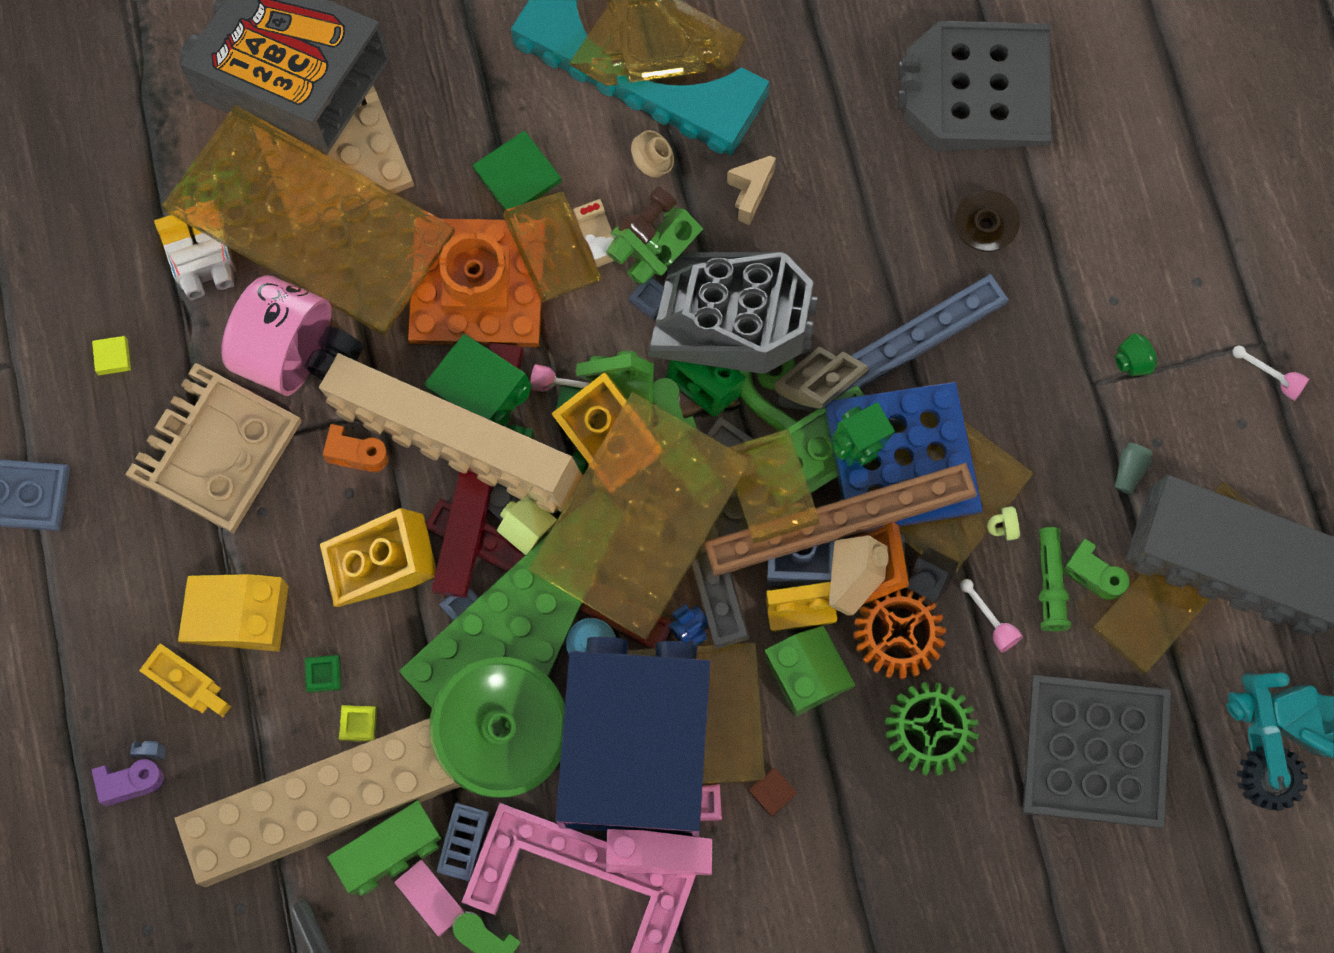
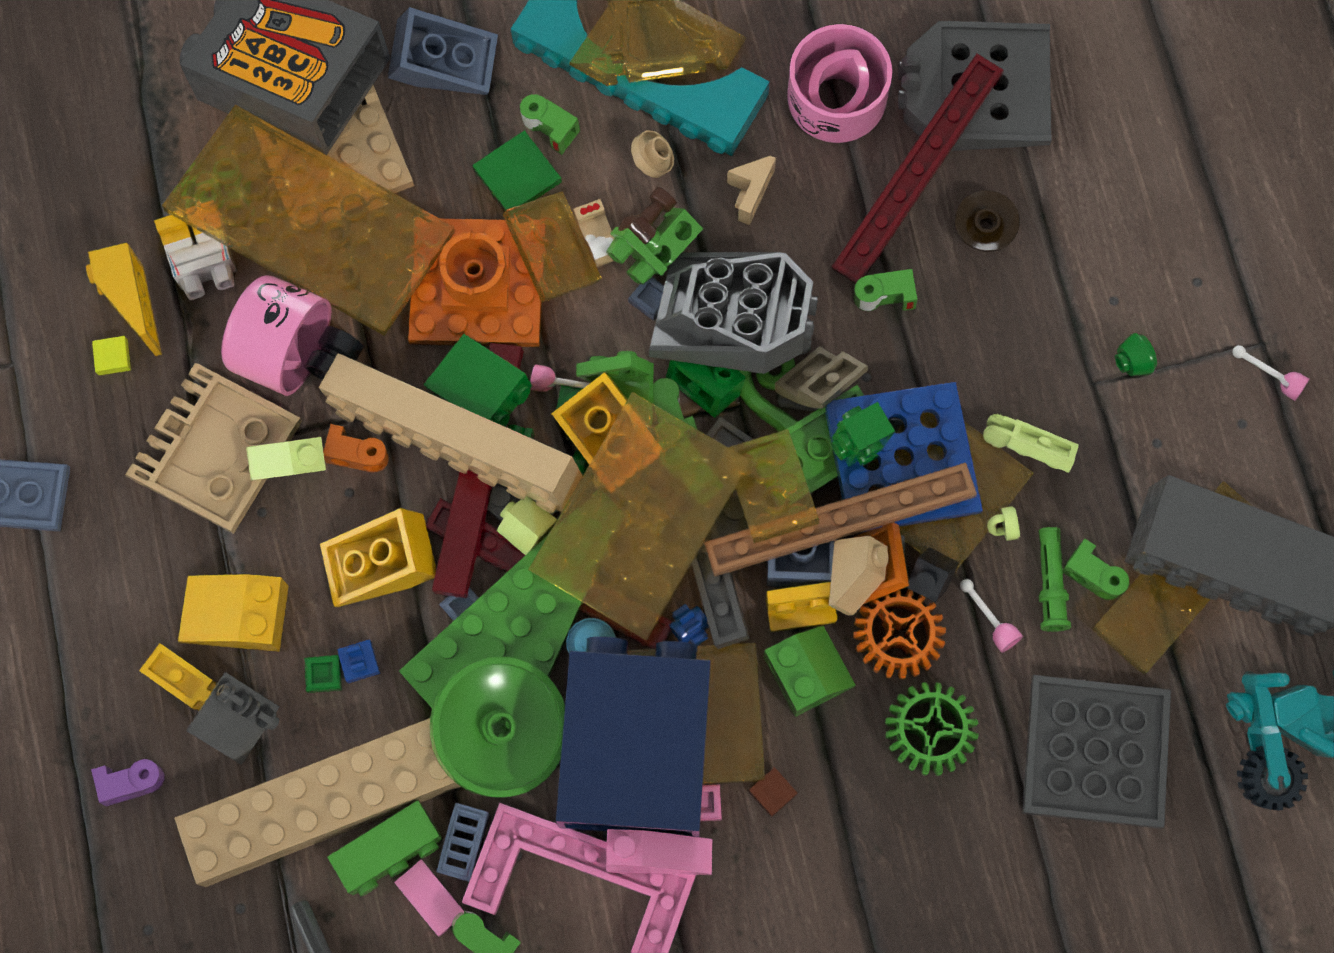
(124, 284): none -> yellow slope
(148, 749): sand blue tile -> none
(234, 718): none -> dark grey hinge
(285, 458): none -> yellowish green slope
(358, 661): none -> blue tile
(358, 723): neon yellow tile -> none
(441, 53): none -> sand blue slope
(550, 119): none -> bright green leg
(842, 54): none -> bright pink piece
(886, 289): none -> bright green leg
(918, 169): none -> dark red tile
(929, 329): sand blue tile -> none
(1030, 441): none -> yellowish green hinge
(1132, 467): sand green cone -> none

